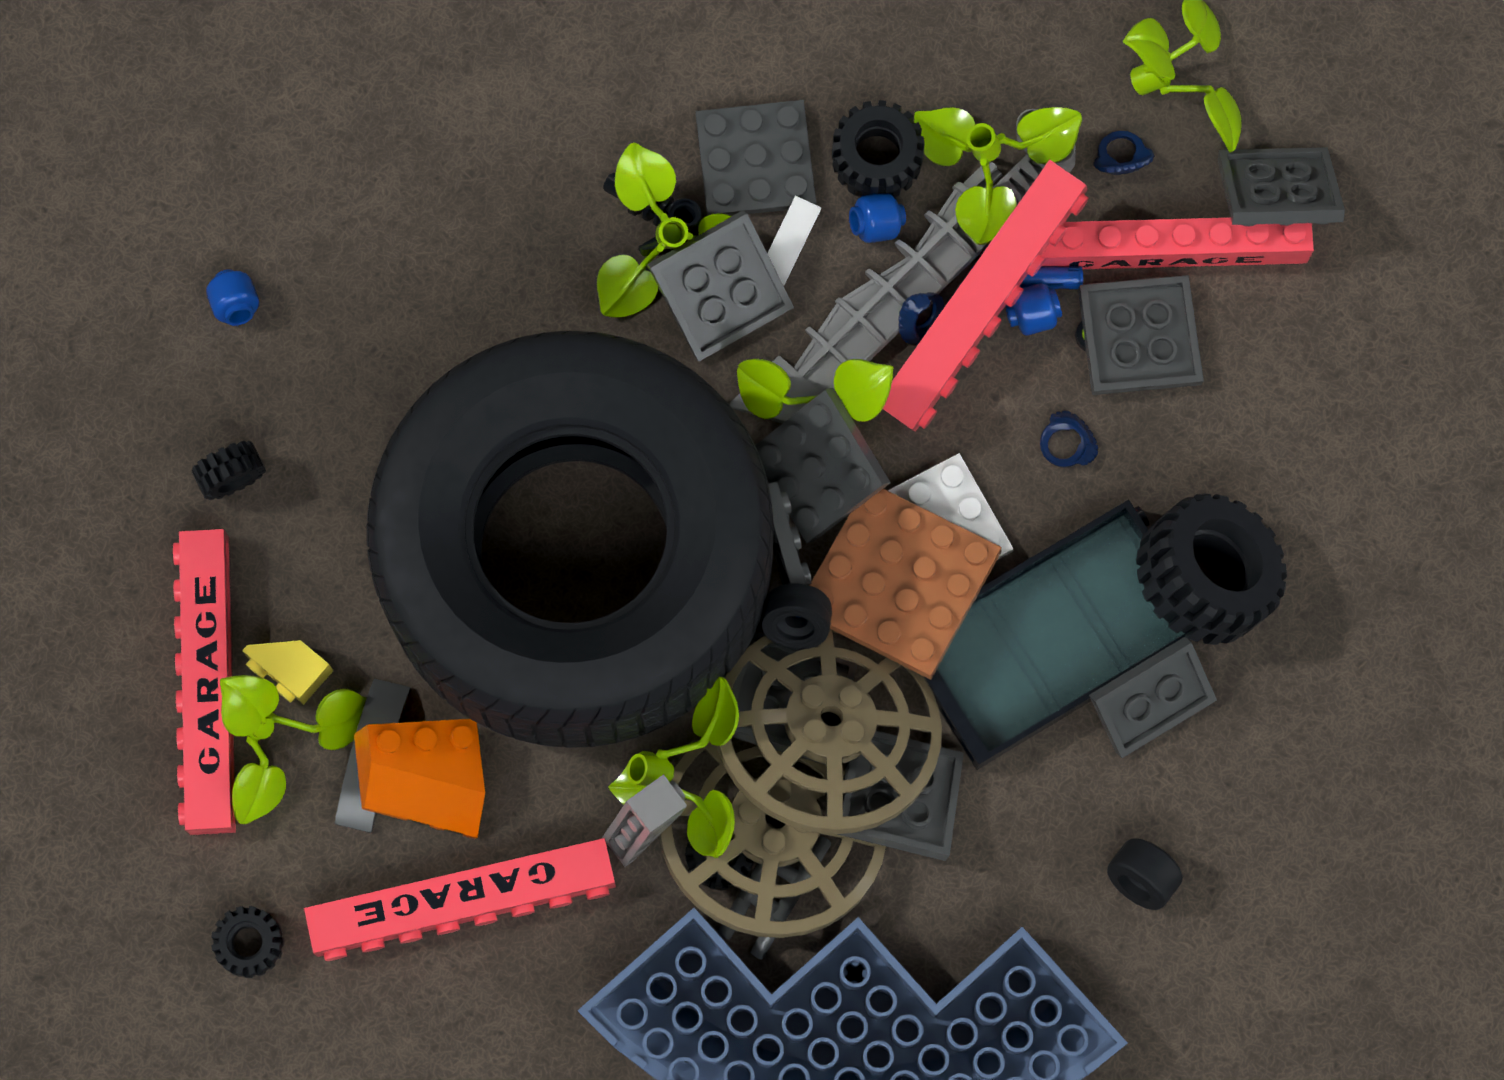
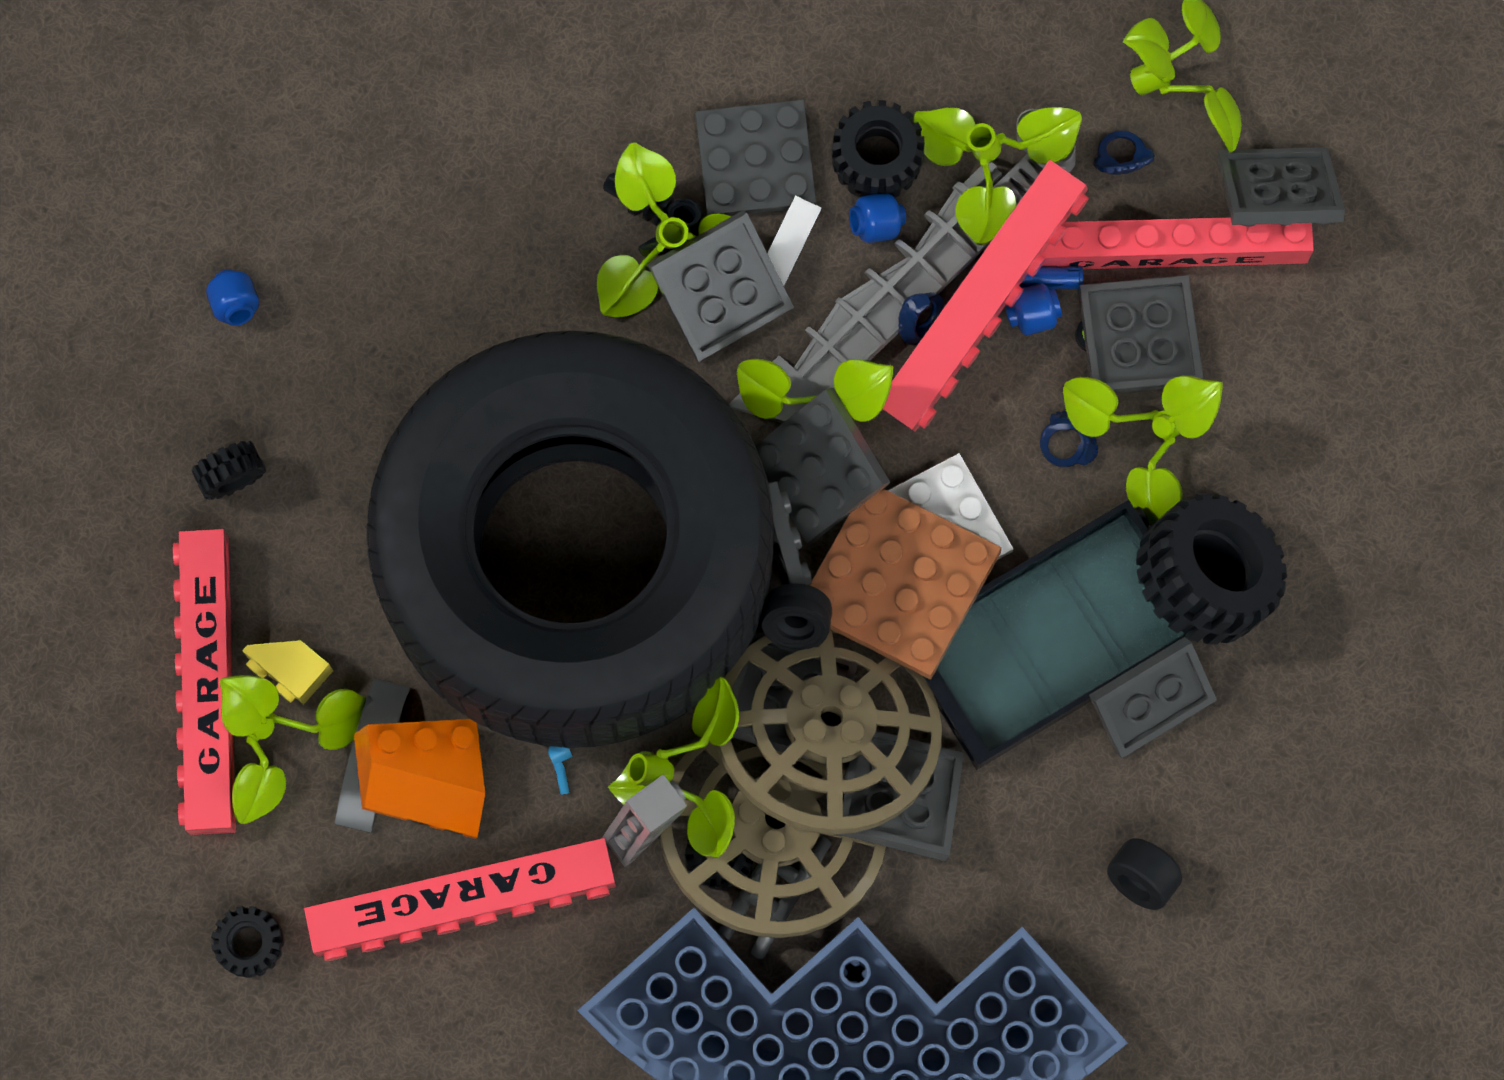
(557, 756): none -> dark azure hand
(1188, 410): none -> lime plant

